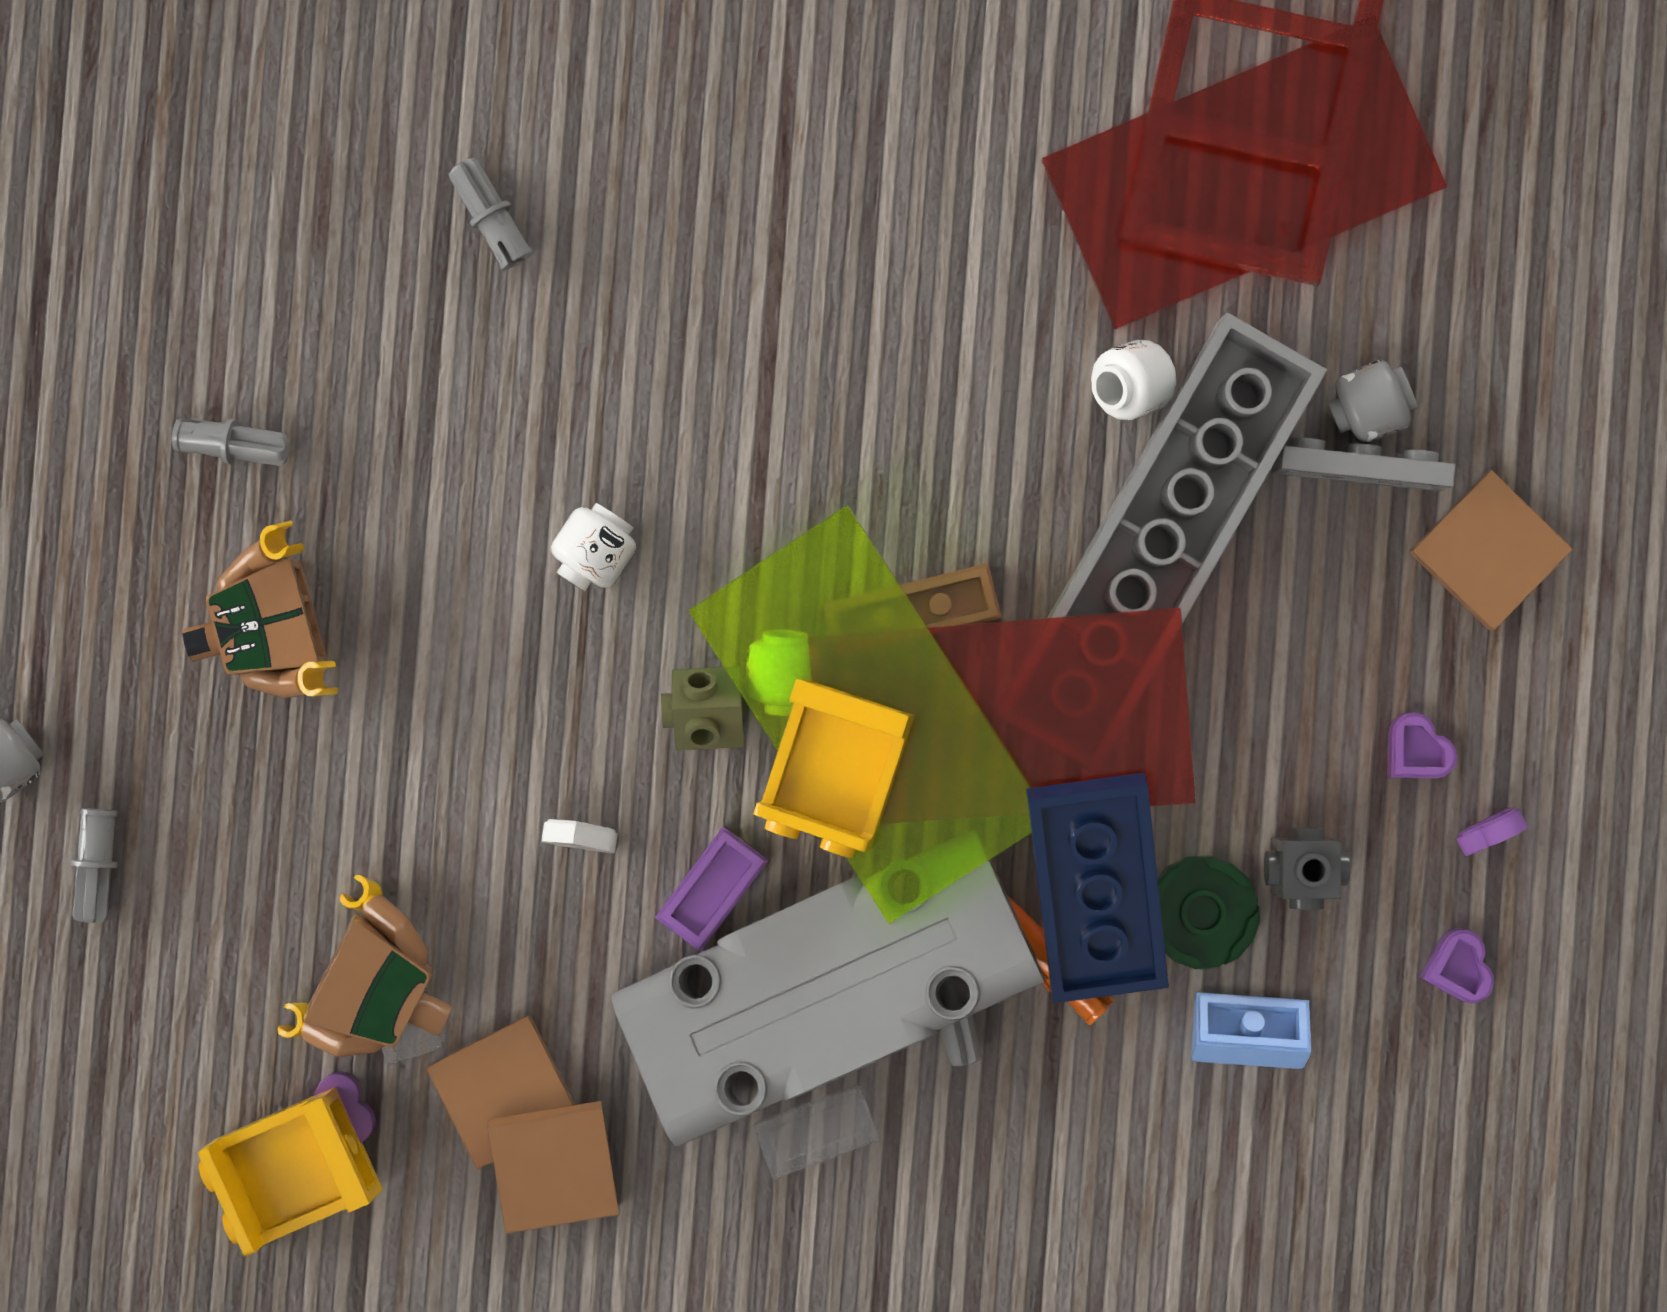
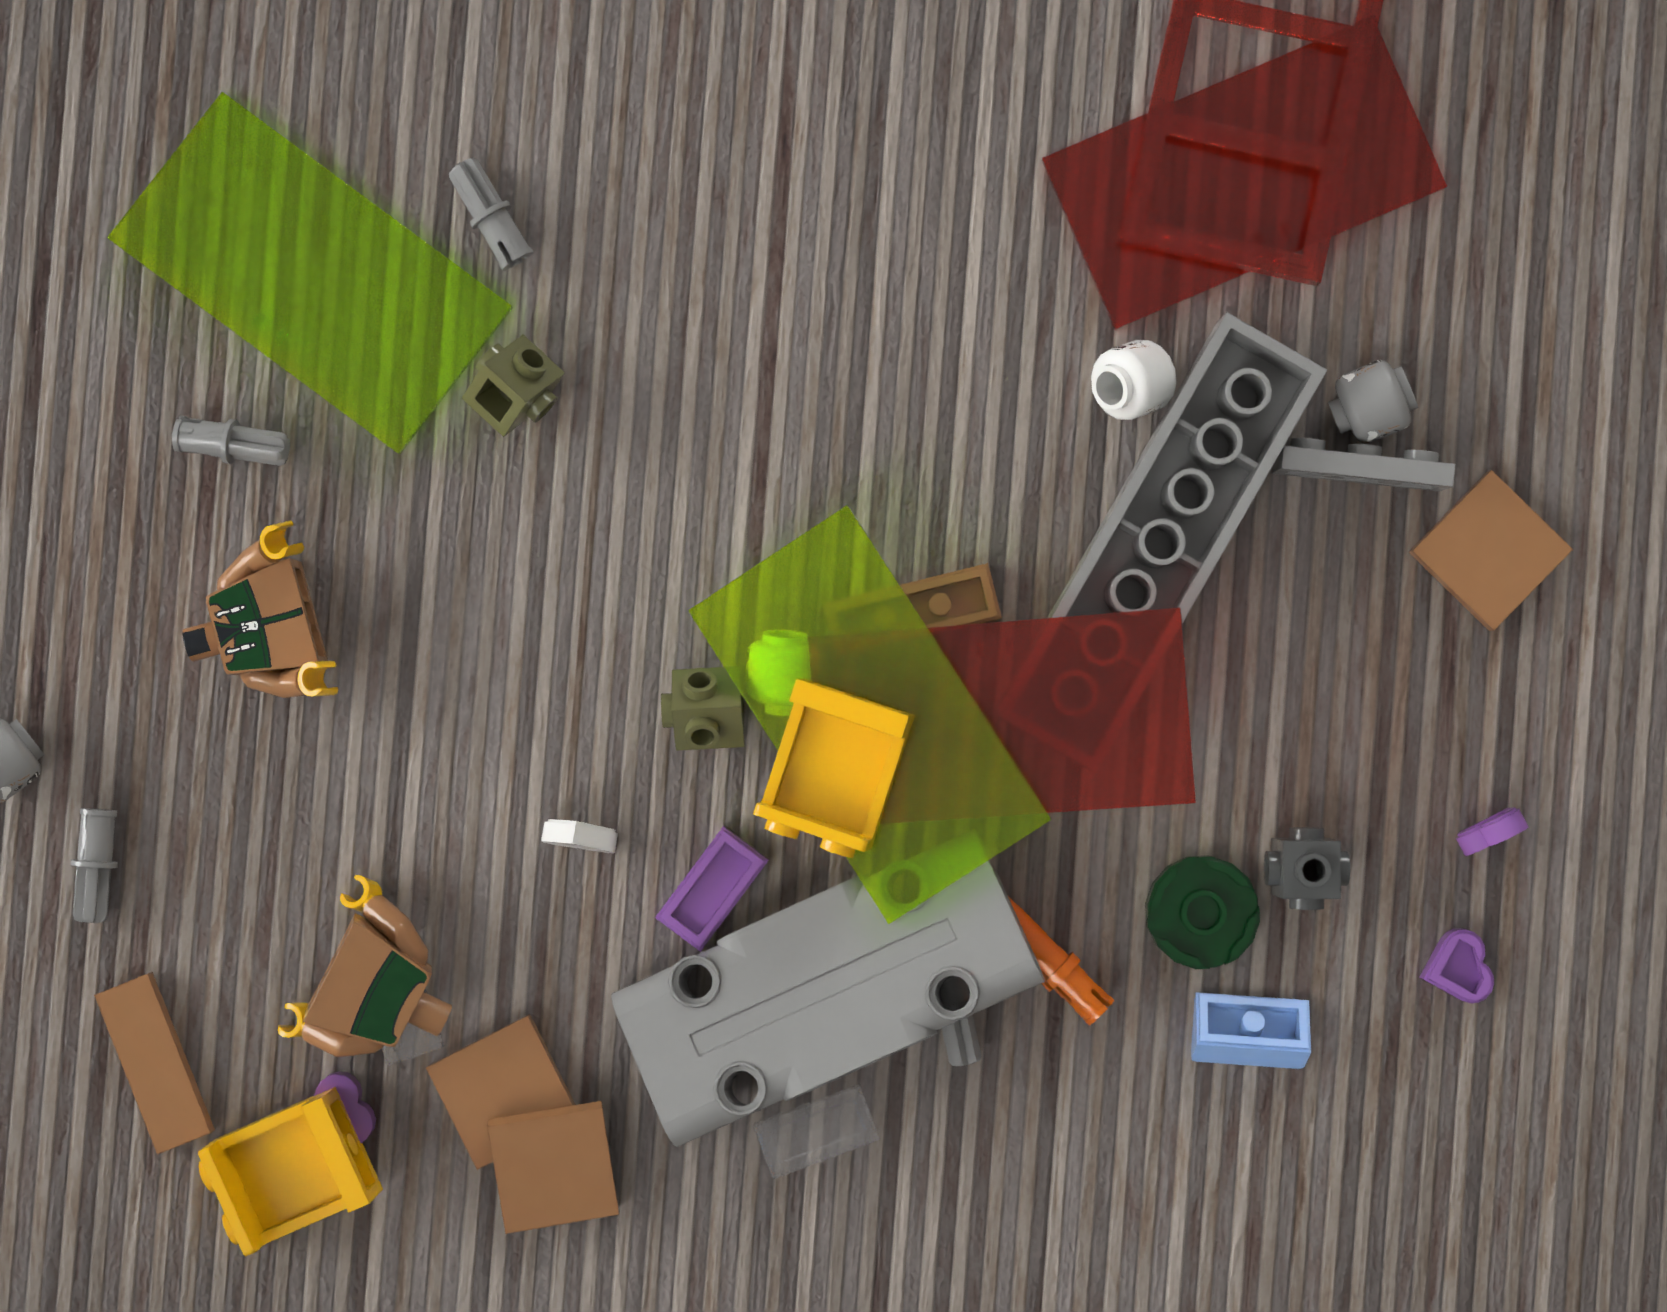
(154, 1063): none -> medium nougat tile
(310, 272): none -> clear neon green piece
(513, 385): none -> olive brick
(593, 547): white head -> none
(1098, 887): dark blue plate -> none
(1417, 750): medium lavender tile -> none

